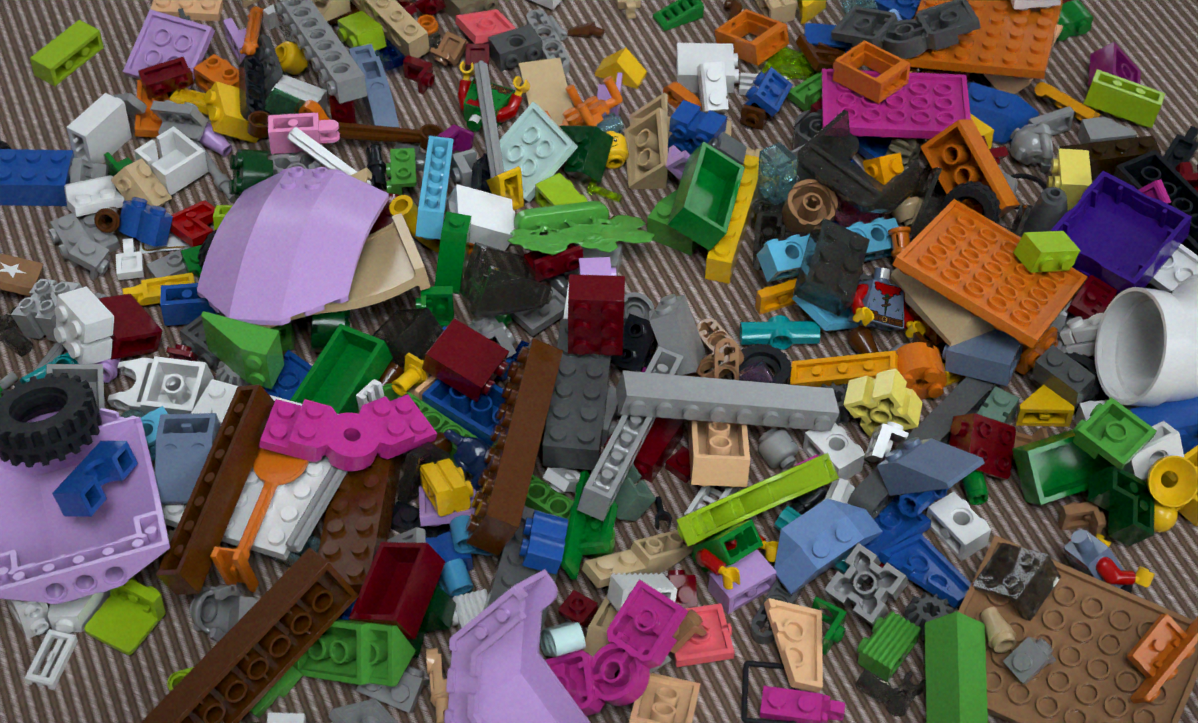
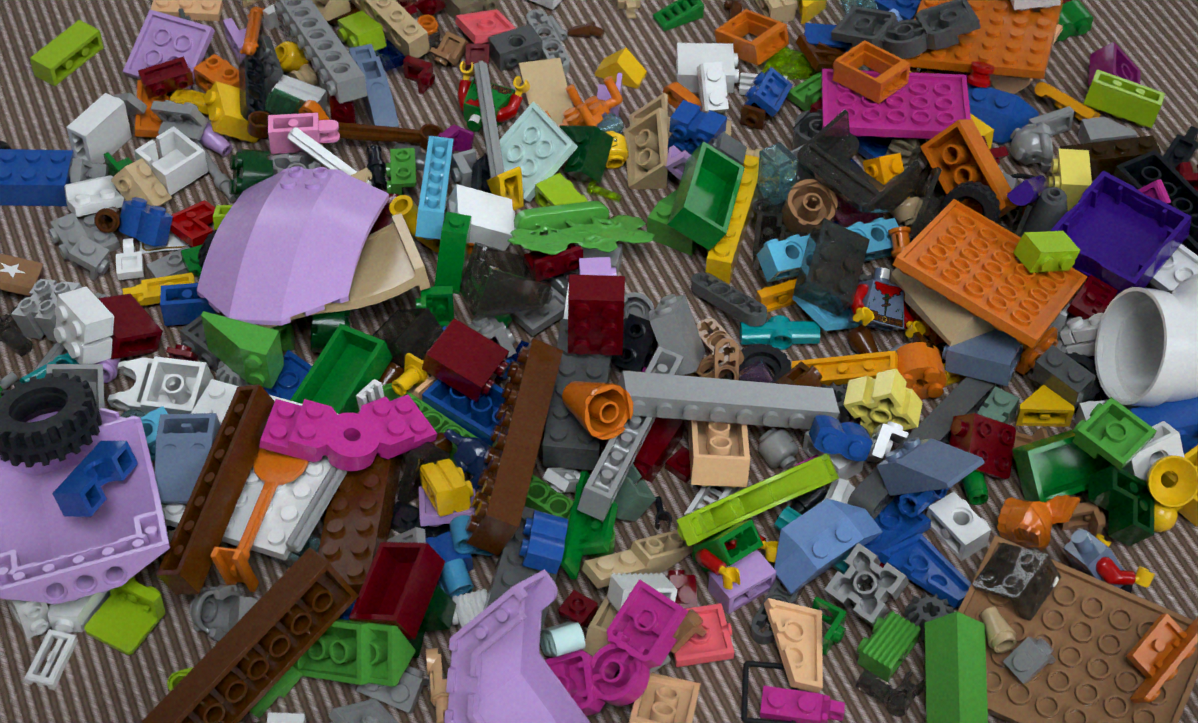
(305, 74): none -> tan wheel
(599, 407): none -> orange cone
(729, 299): none -> dark grey beam
(802, 376): none -> reddish brown brick
(844, 438): none -> blue brick
(980, 74): none -> red wheel
(1028, 190): none -> dark purple brick
(1031, 521): none -> orange helmet

